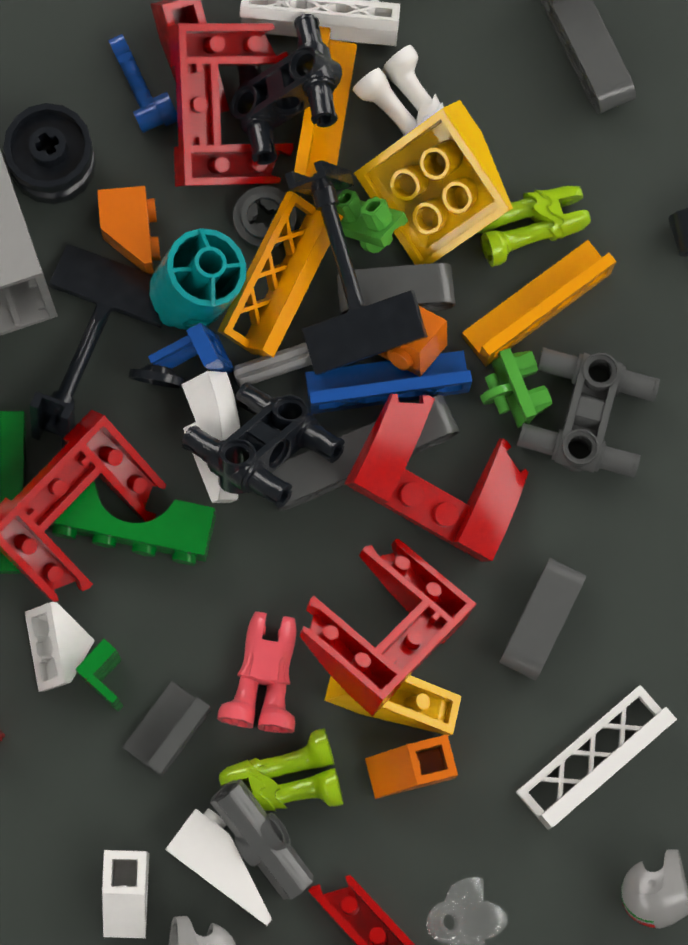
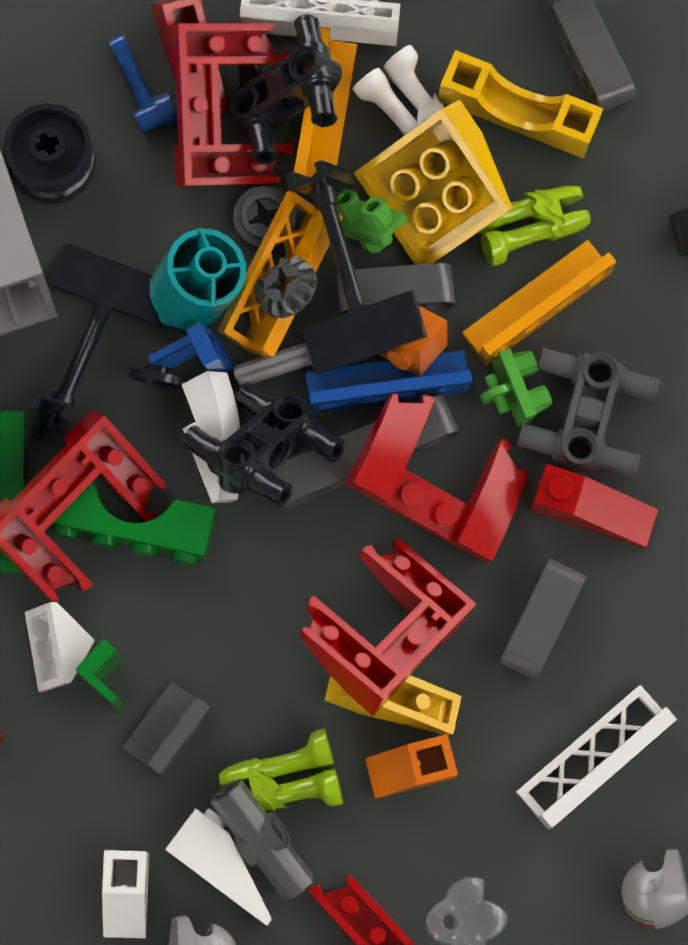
(126, 222): orange slope -> none
(266, 665): coral piece -> none
(297, 293): none -> dark grey gear
(553, 120): none -> yellow arch
(593, 506): none -> slope

